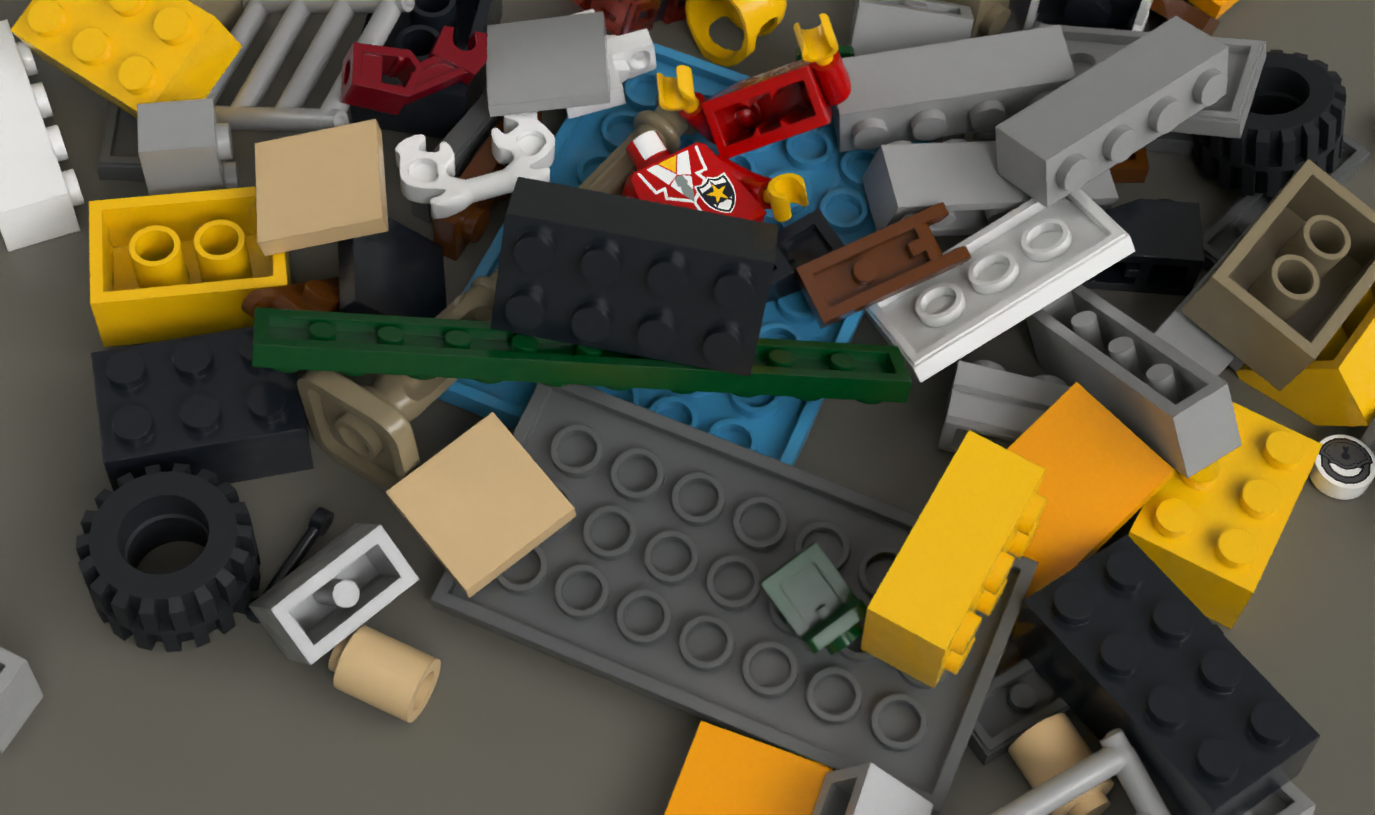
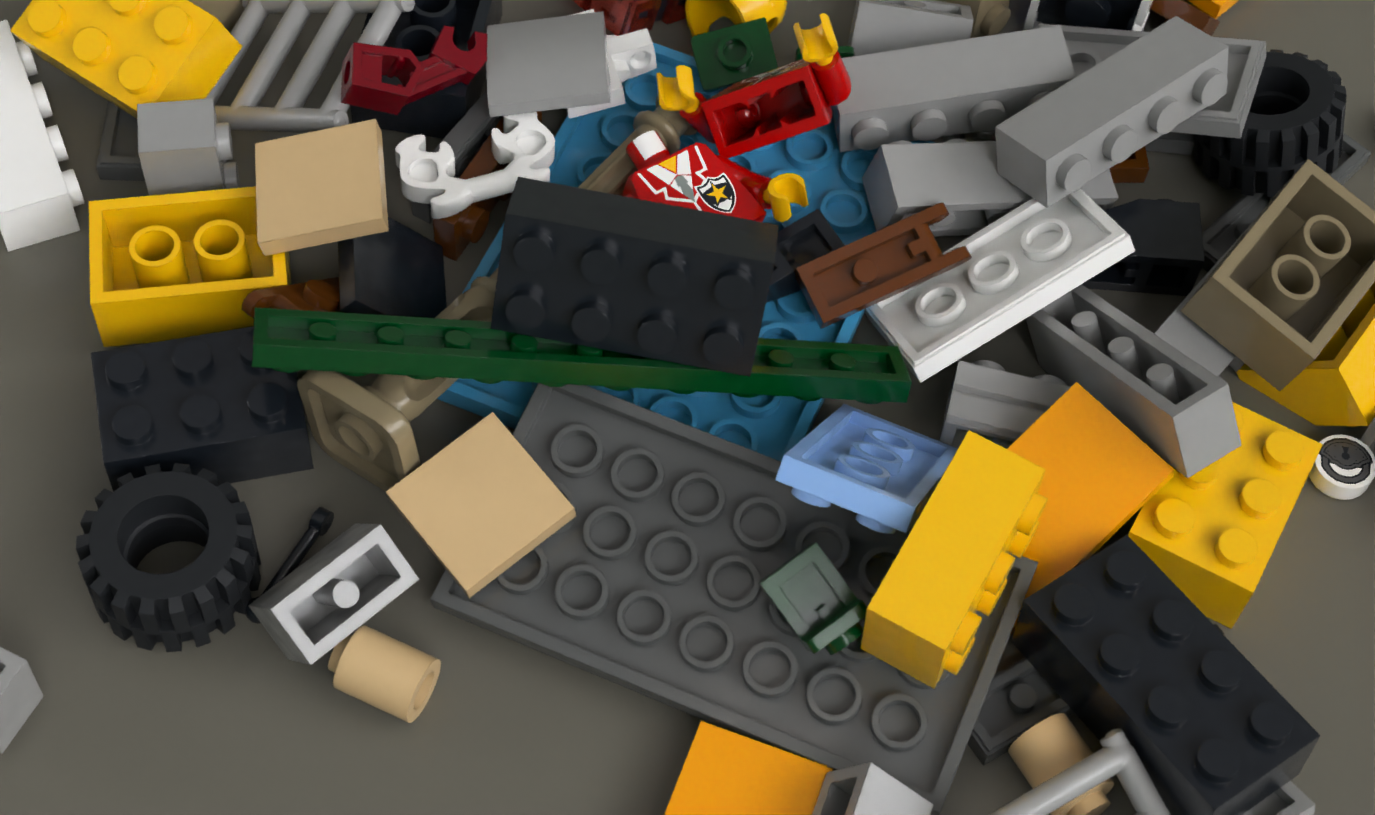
(733, 54): none -> dark green bracket
(866, 468): none -> light blue plate

